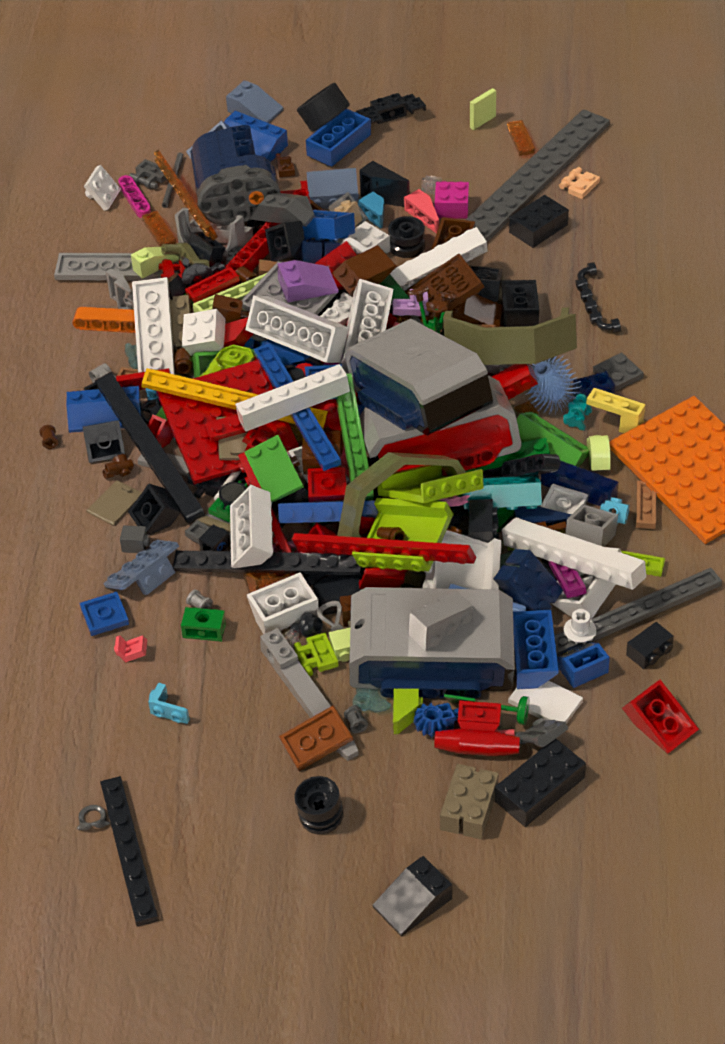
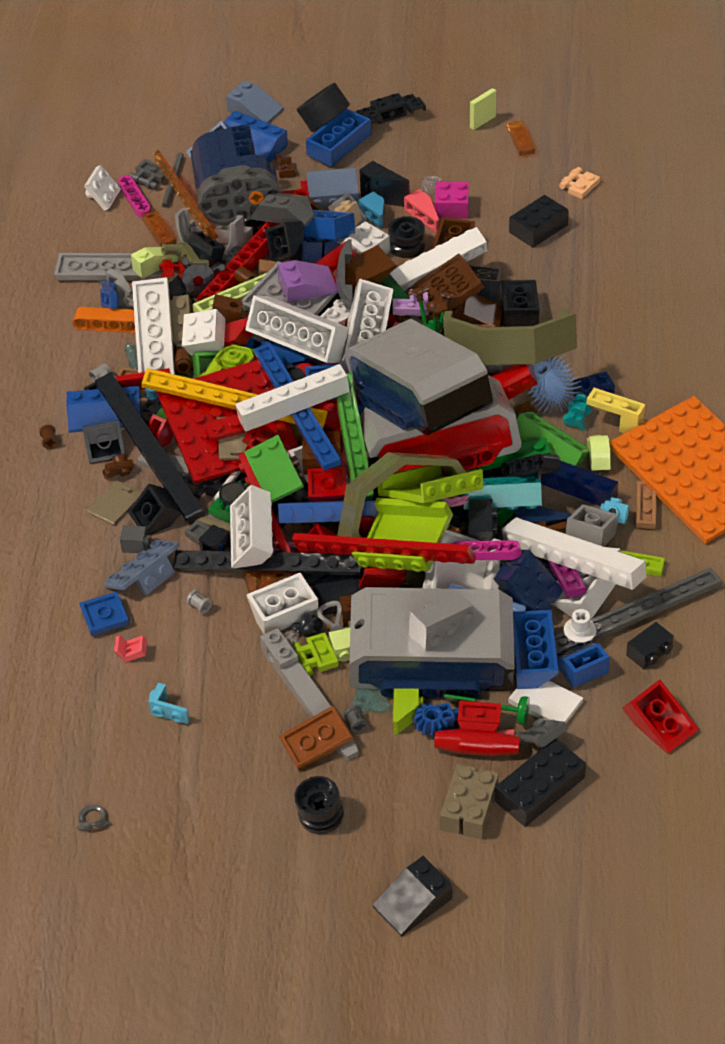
(108, 295): none -> blue plate
(129, 851): black plate -> none
(203, 624): green brick -> none
(212, 284): red plate -> none
(344, 290): none -> dark grey slope
(391, 533): reddish brown cone -> none
(505, 549): none -> dark pink beam
(537, 172): dark grey plate -> none
(564, 499): white plate -> none
(590, 305): black bar -> none
(621, 370): dark grey plate -> none

